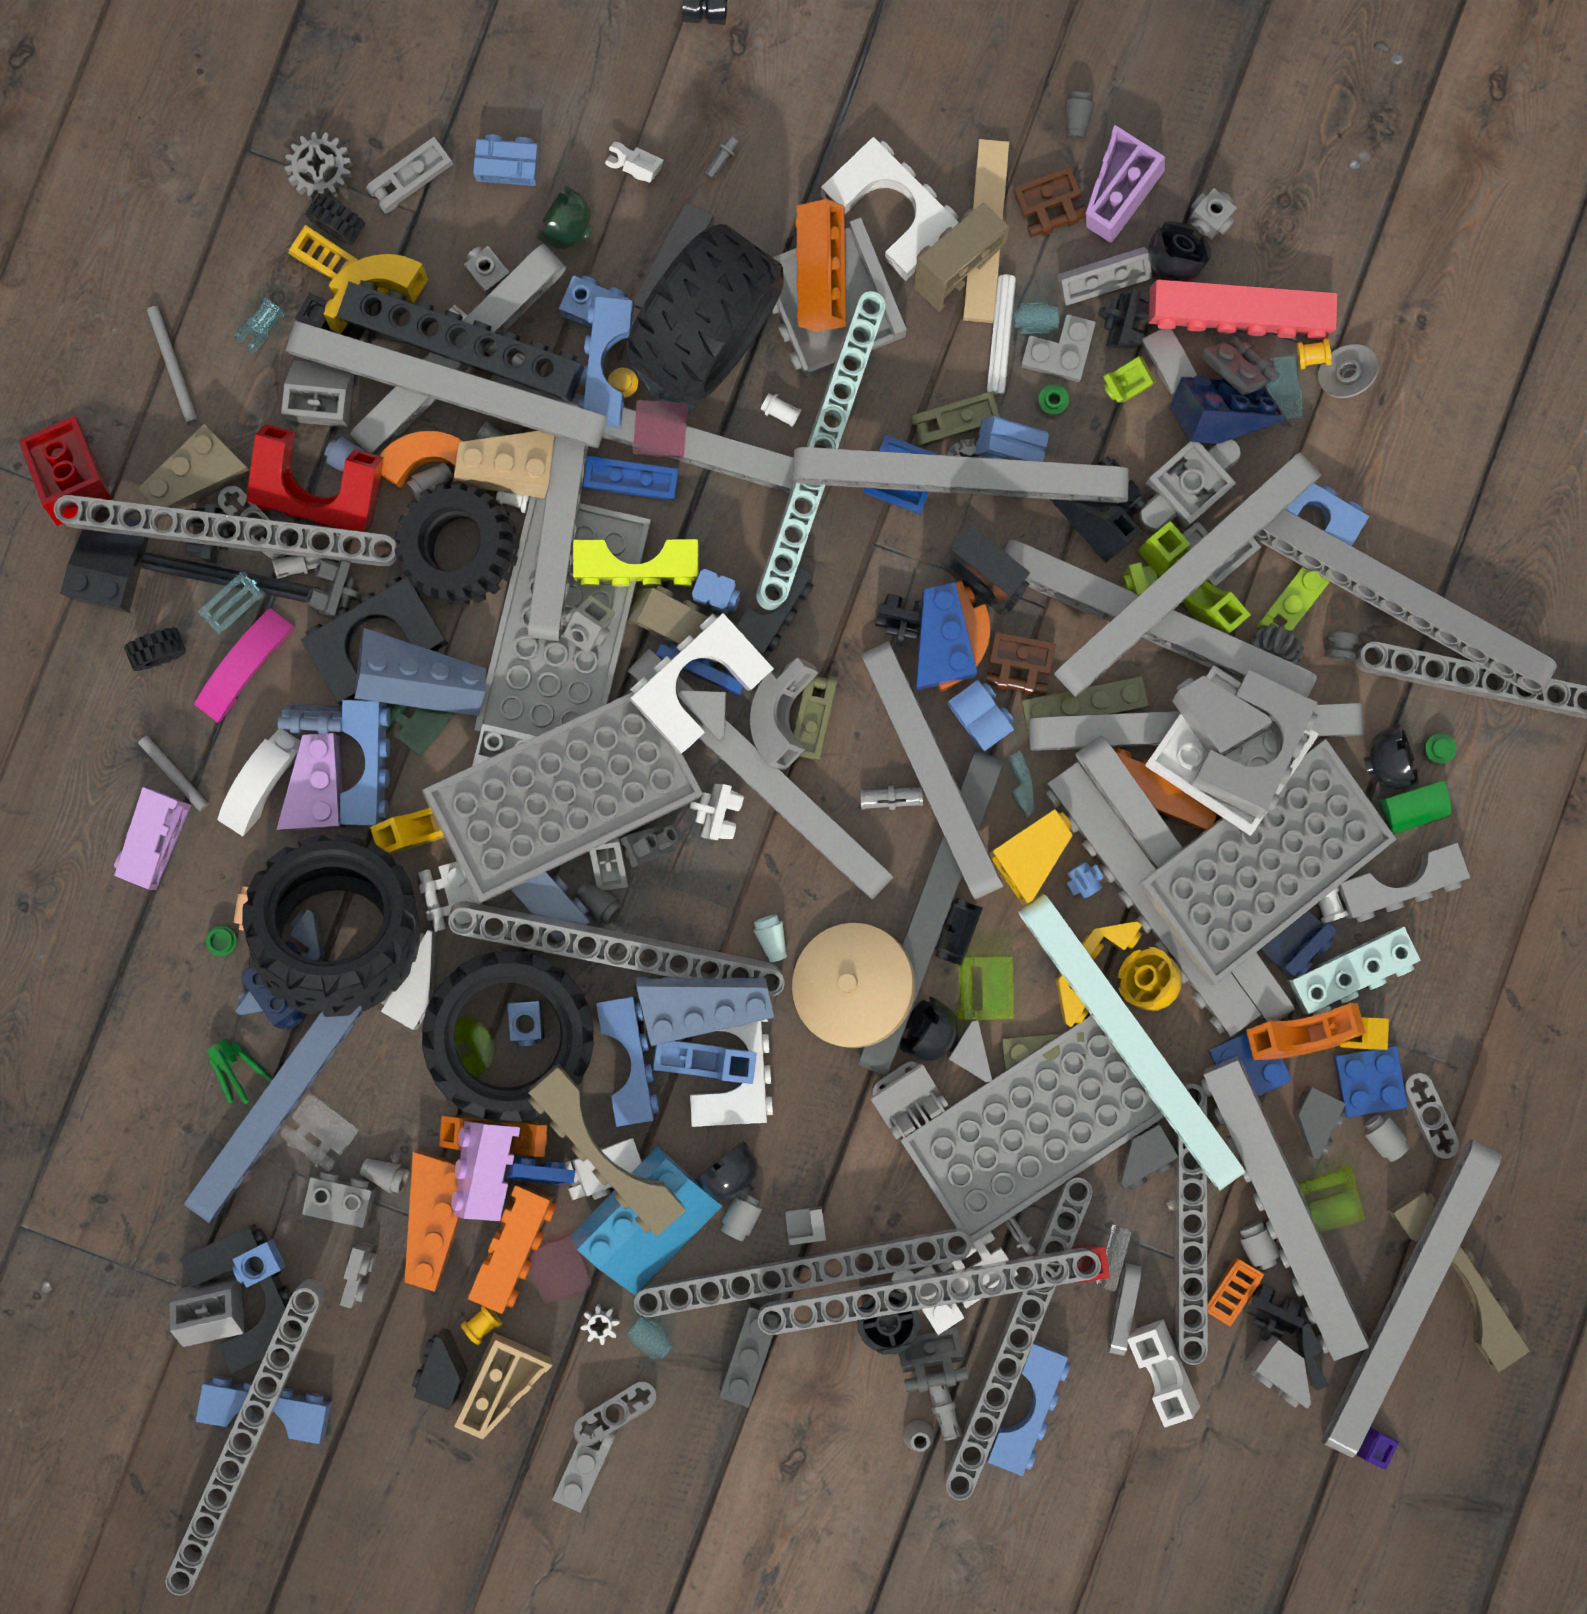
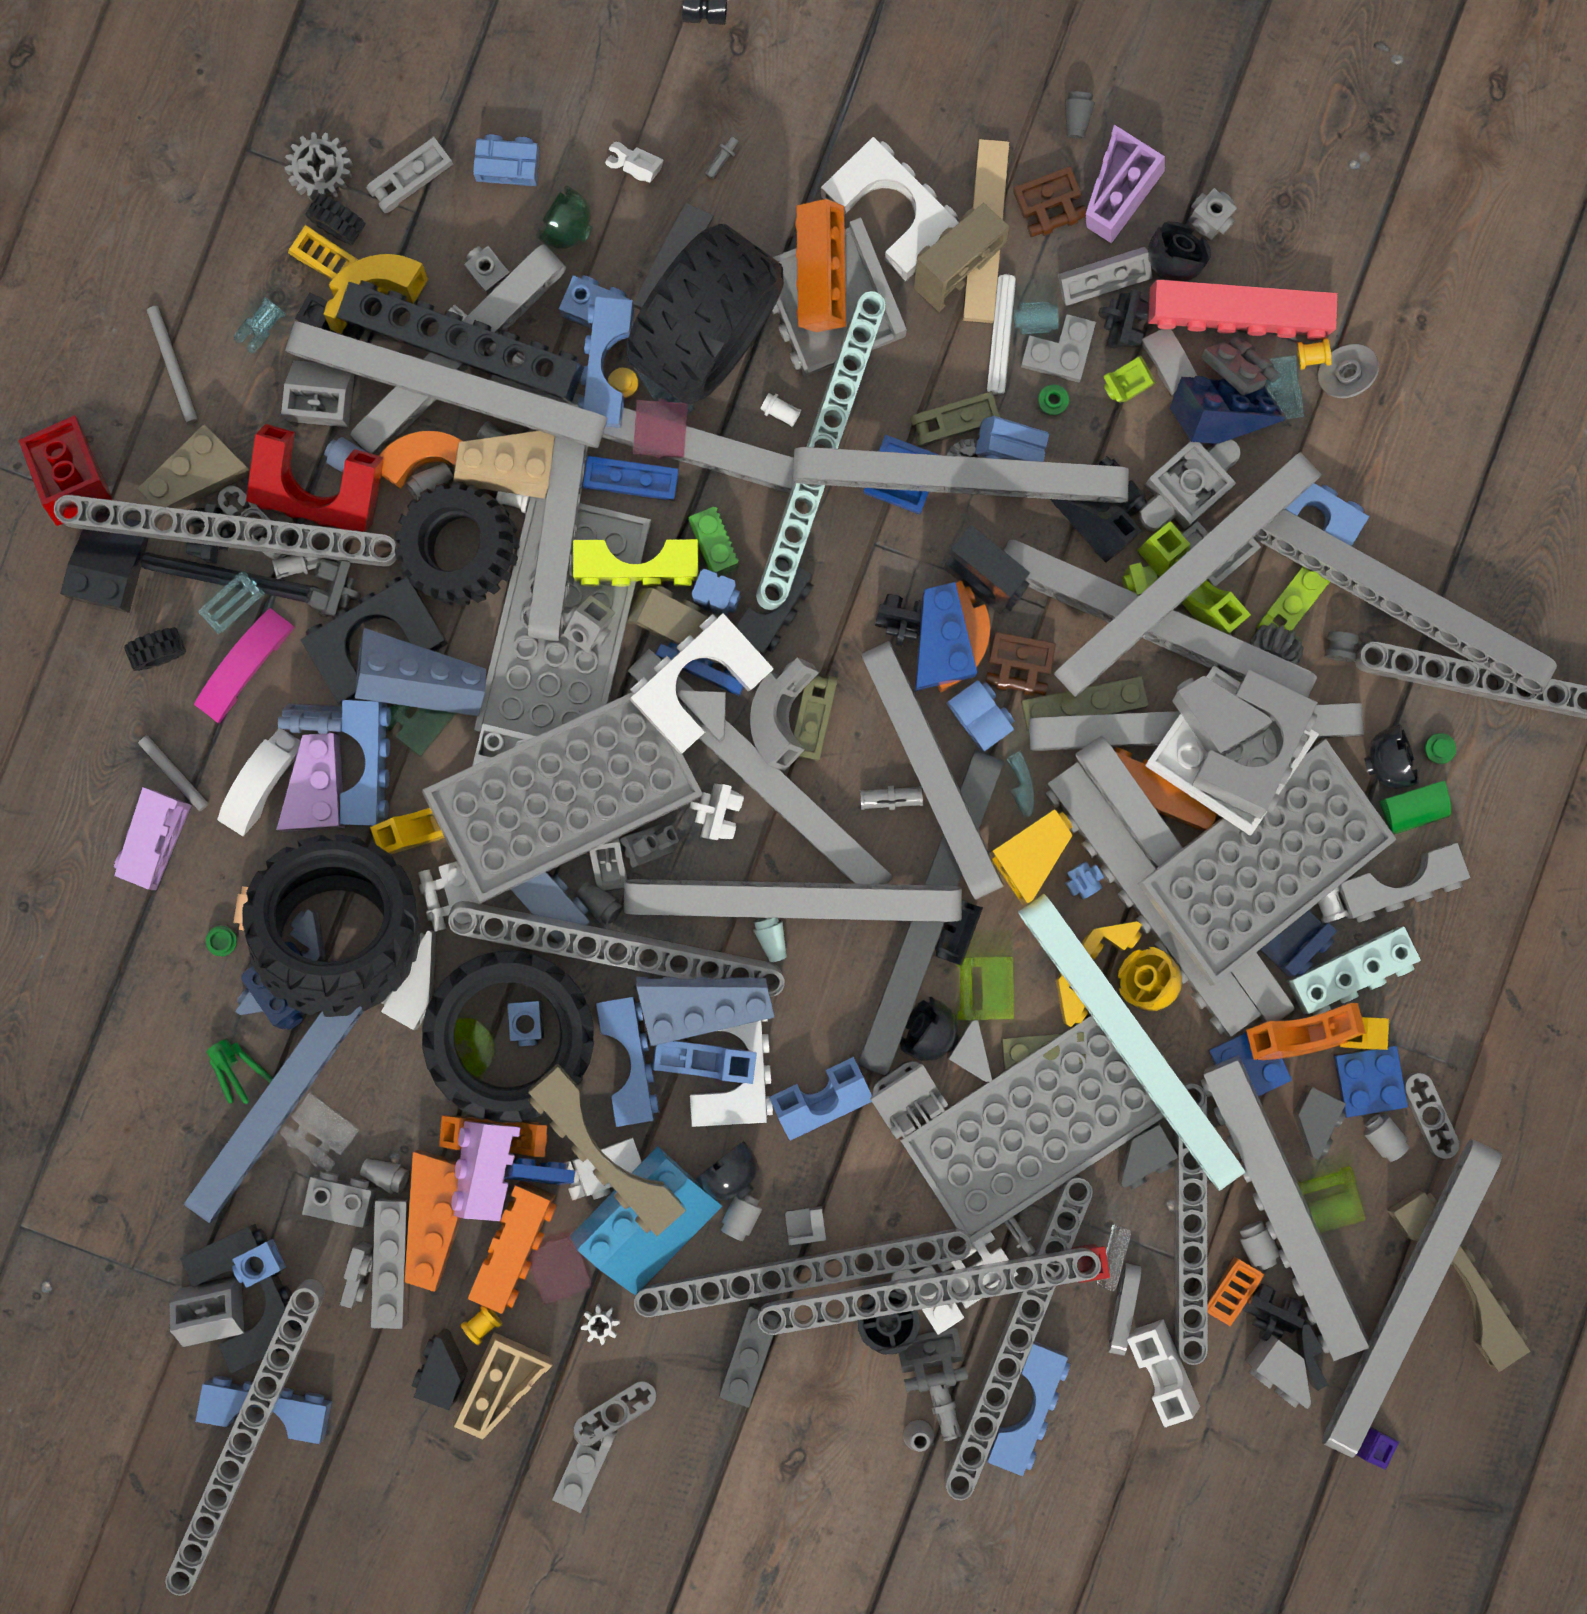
(389, 1288): none -> light grey brick
(650, 1339): clear light blue brick -> none
(714, 541): none -> bright green brick
(793, 900): none -> light grey beam
(805, 1112): none -> medium blue arch
(853, 985): tan dish -> none

